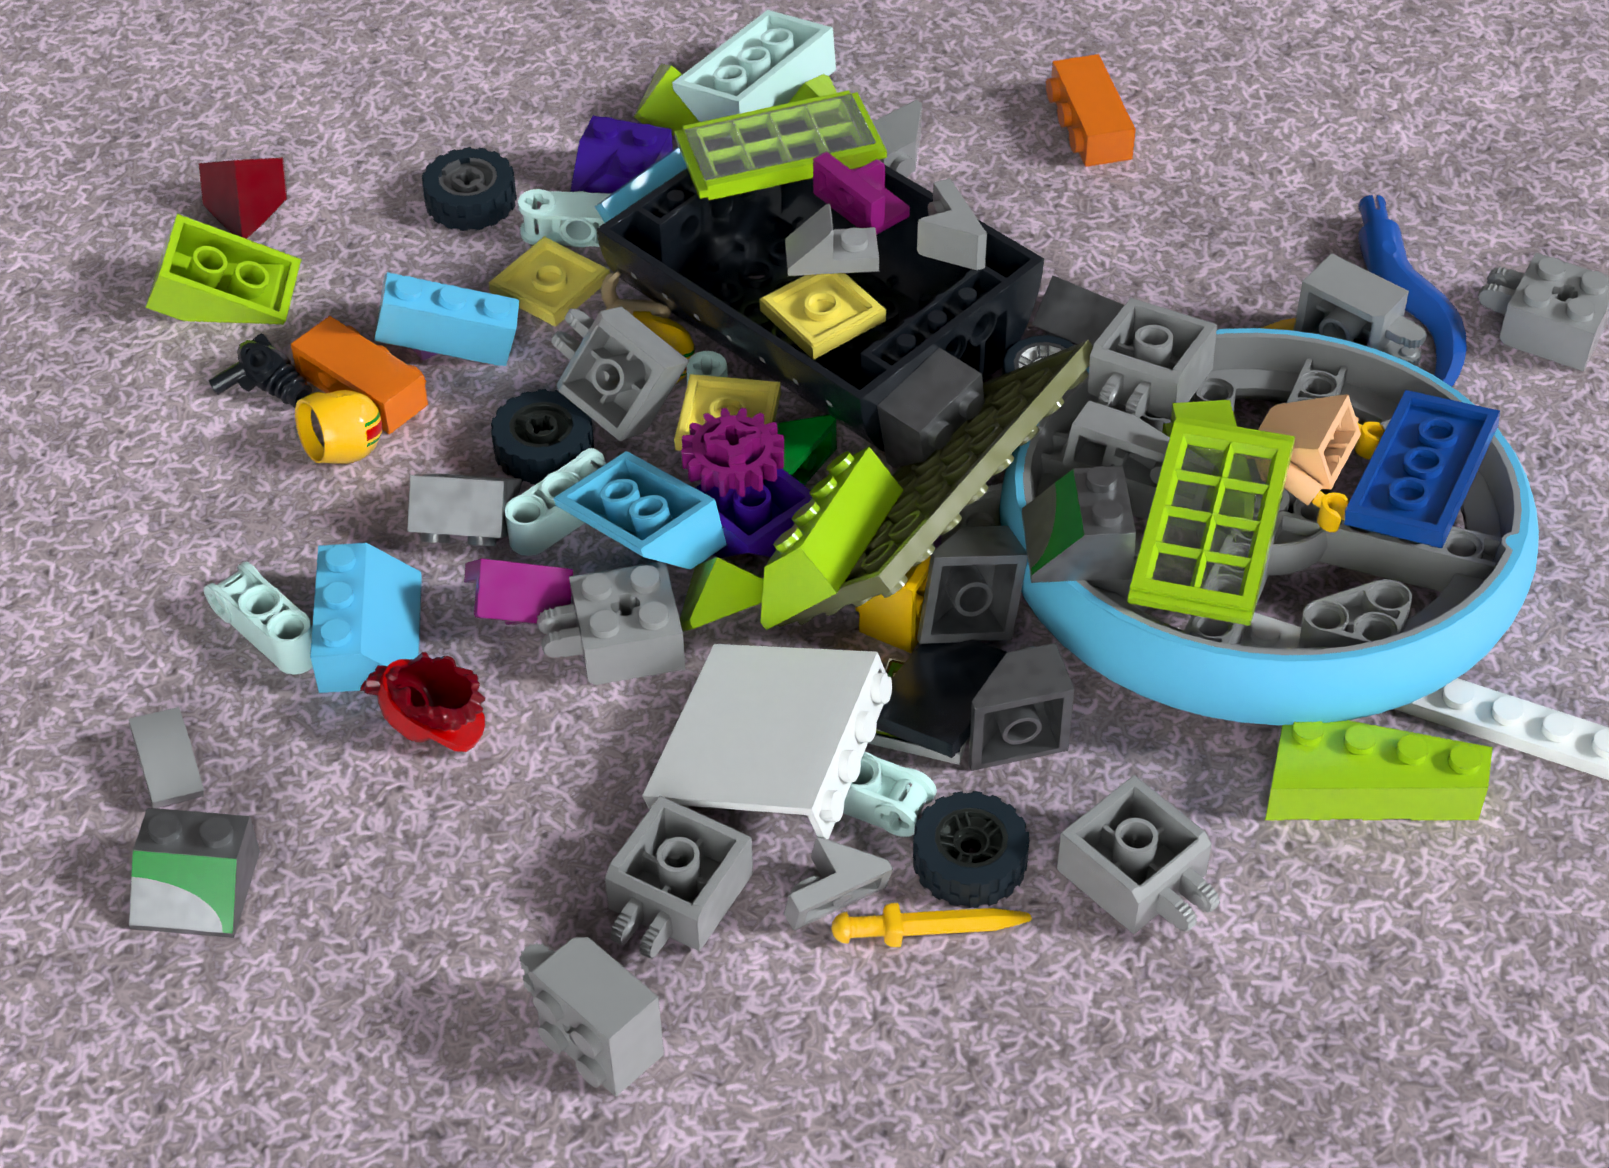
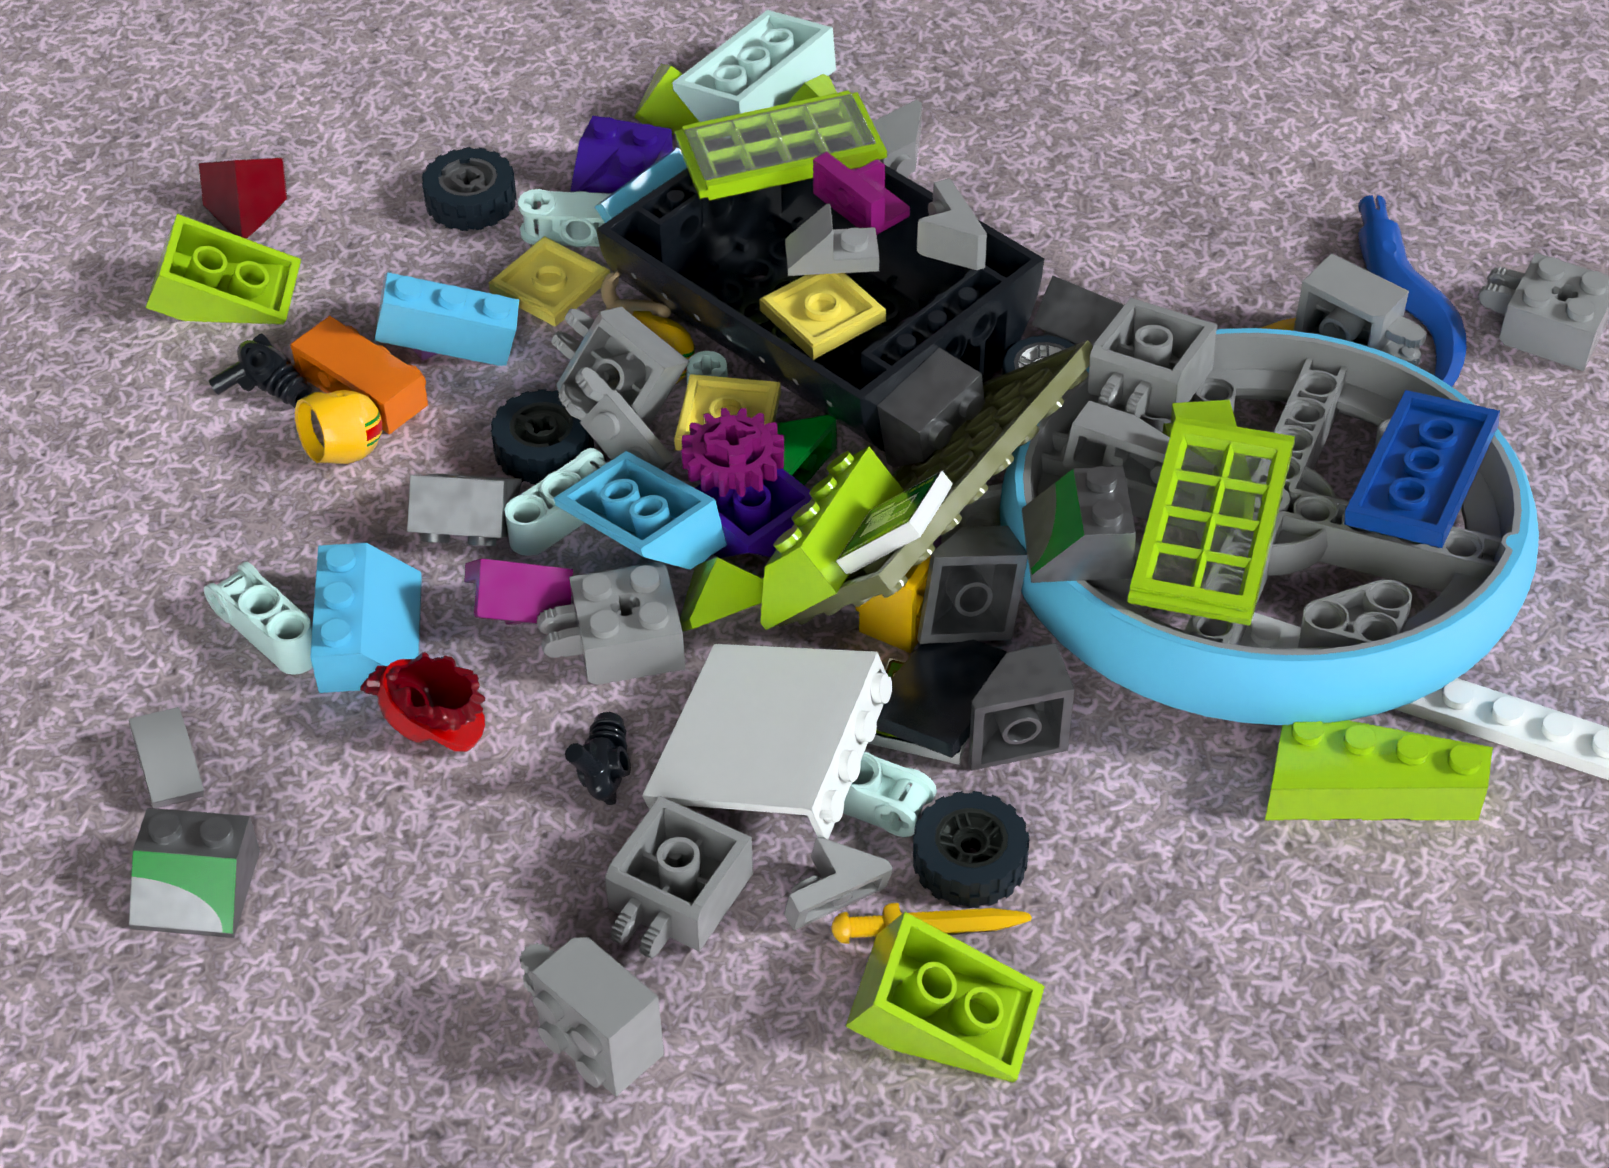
(602, 758): none -> black piece
(612, 420): none -> light grey hinge
(894, 523): none -> tile
(944, 1001): none -> lime slope
(1091, 110): orange brick -> none
(1139, 858): light grey hinge -> none
(1323, 441): light nougat torso -> none

